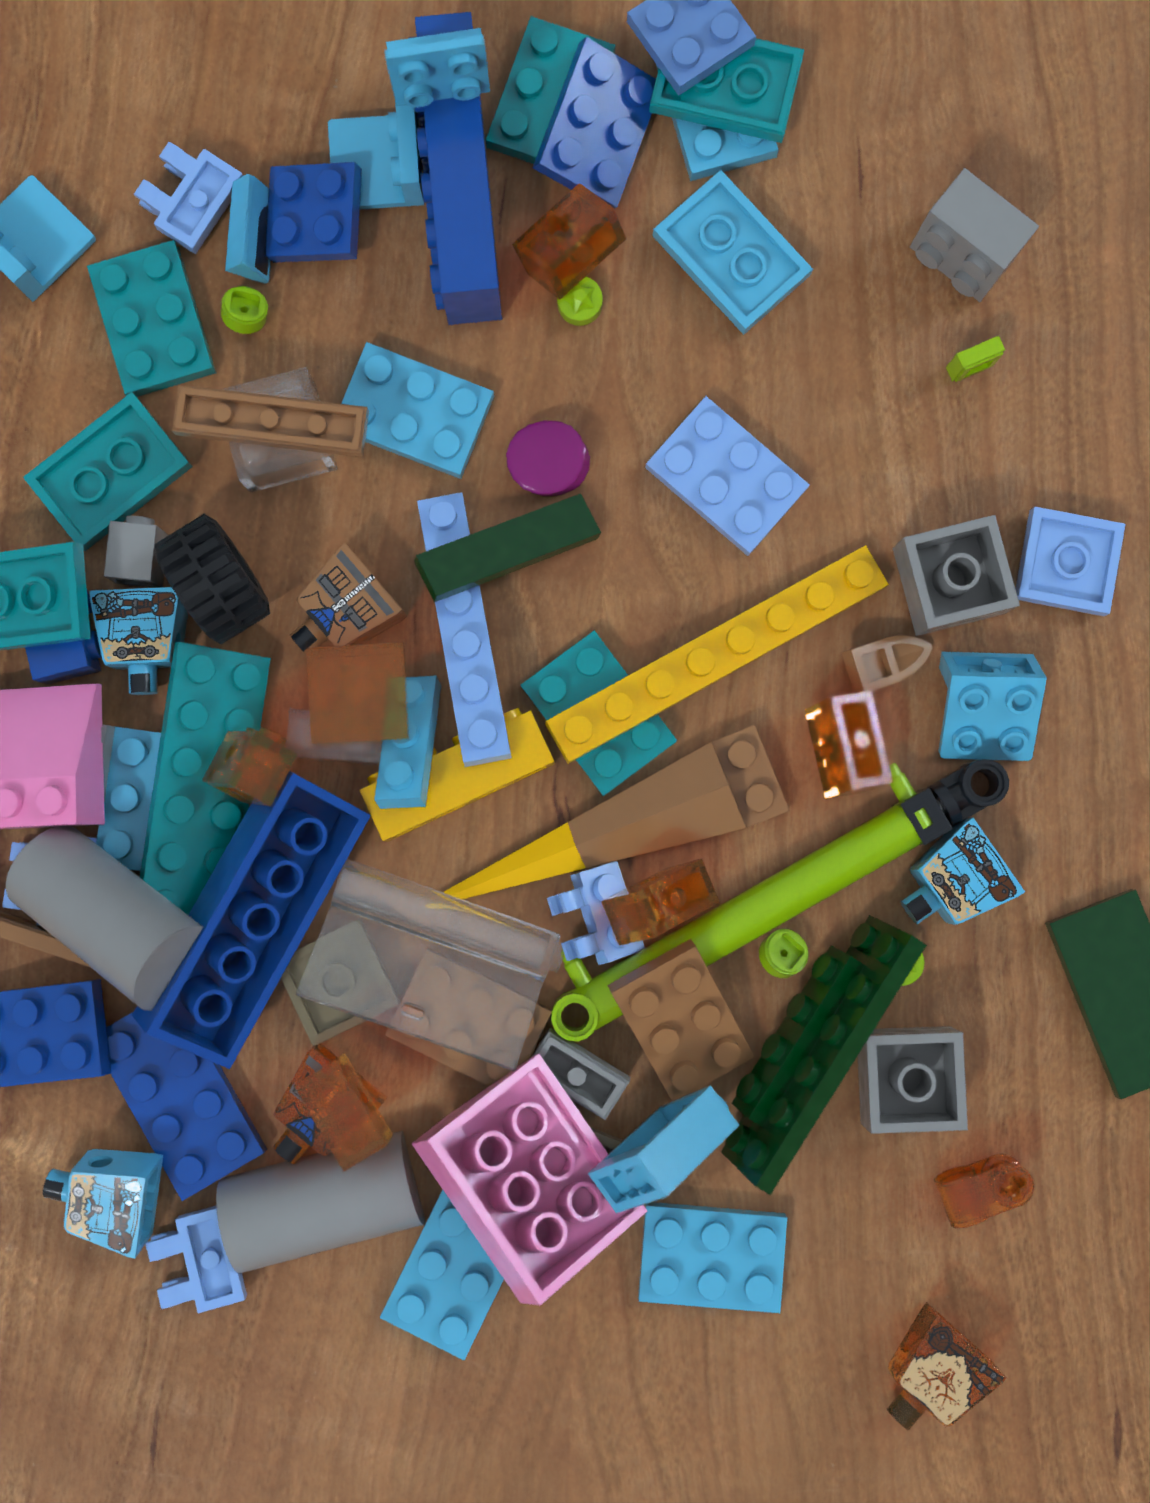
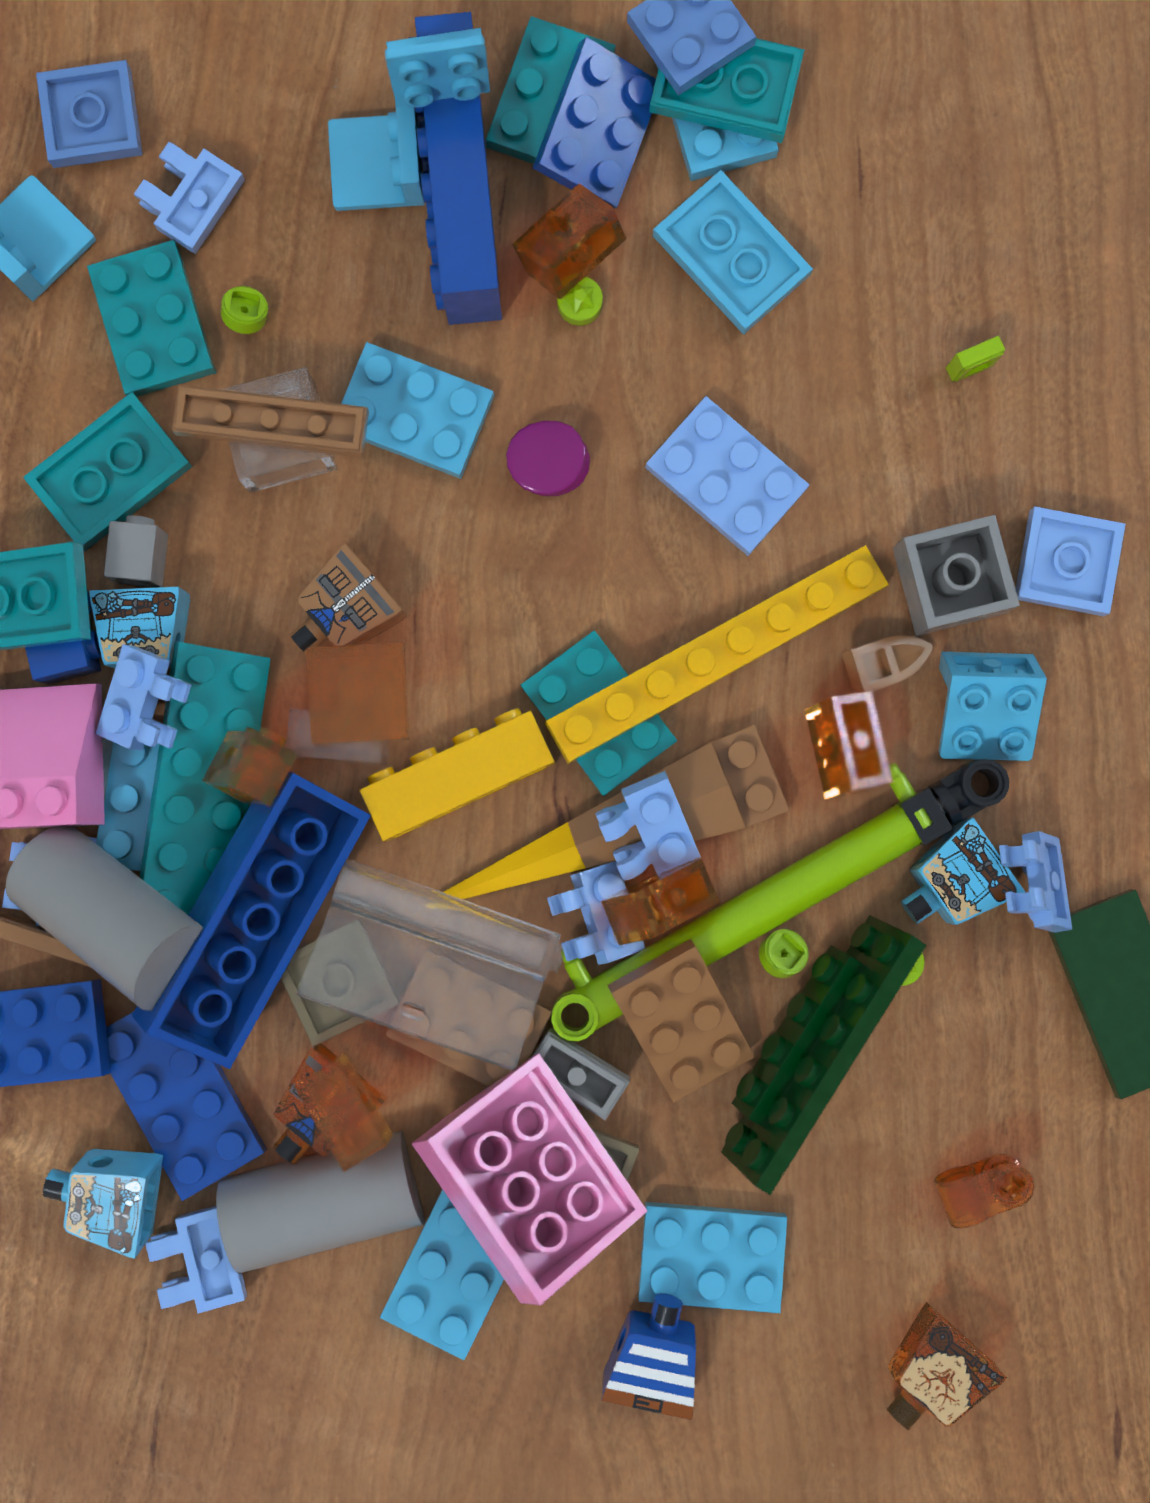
(89, 114): none -> medium blue plate
(133, 697): none -> light blue plate
(212, 579): black tyre -> none
(248, 230): medium azure slope -> none
(313, 212): blue plate -> none
(407, 763): medium azure plate -> none
(466, 645): light blue plate -> none
(506, 547): dark green tile -> none
(653, 1361): none -> torso
(660, 823): none -> light blue plate
(664, 1150): medium azure window -> none
(913, 1080): light grey brick -> none
(972, 235): light grey brick -> none
(1047, 894): none -> light blue plate

